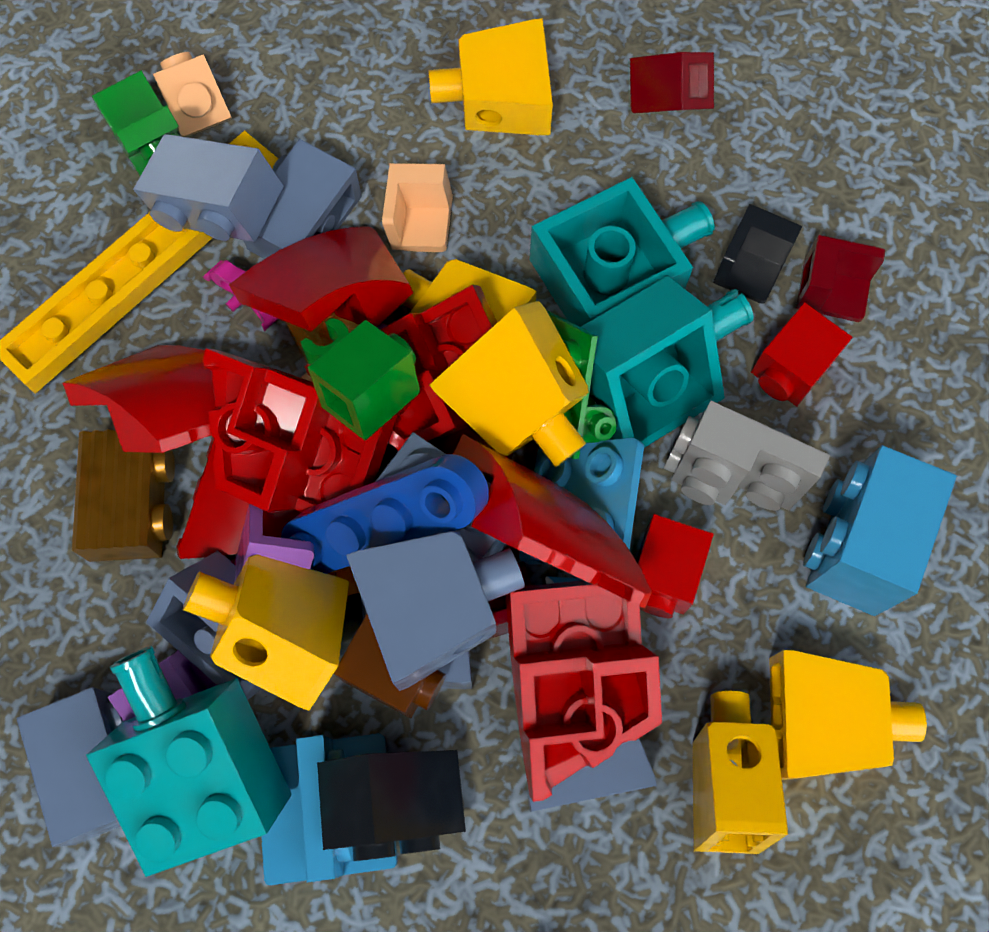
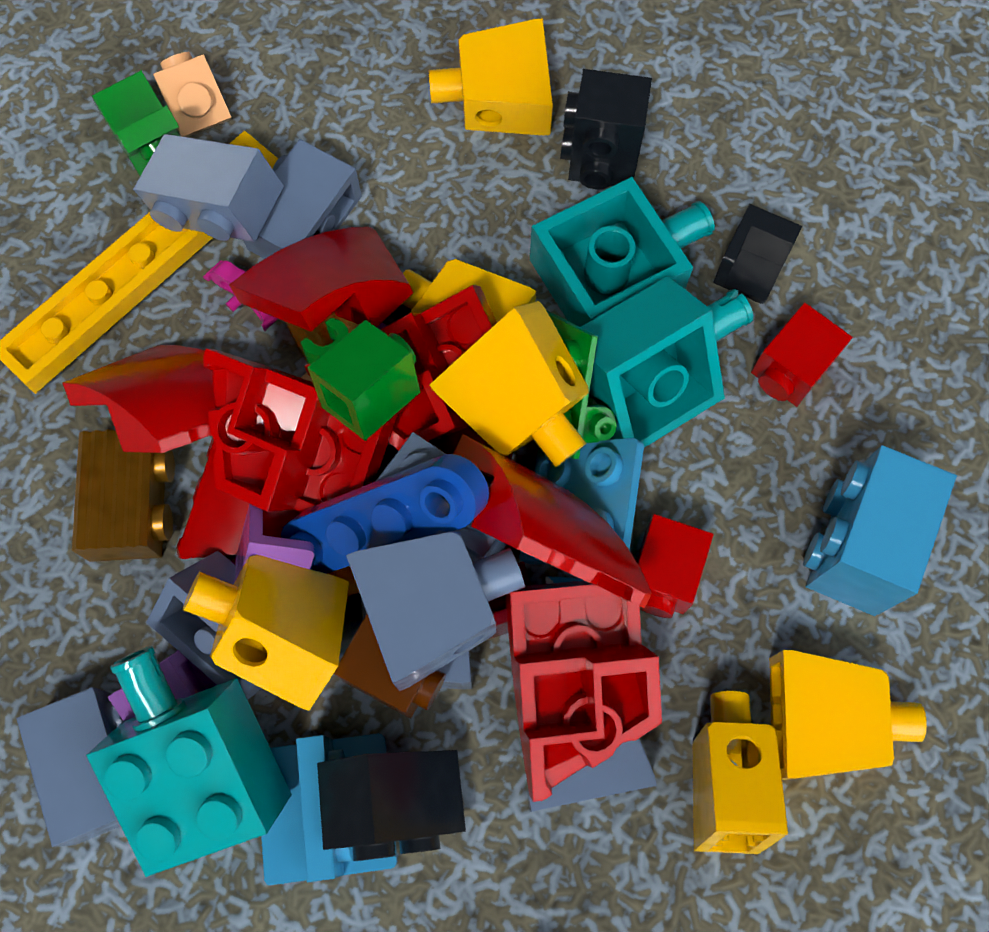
(417, 207): light nougat panel -> none
(605, 127): none -> black brick
(672, 82): dark red panel -> none
(735, 452): light grey plate -> none
(839, 277): dark red panel -> none

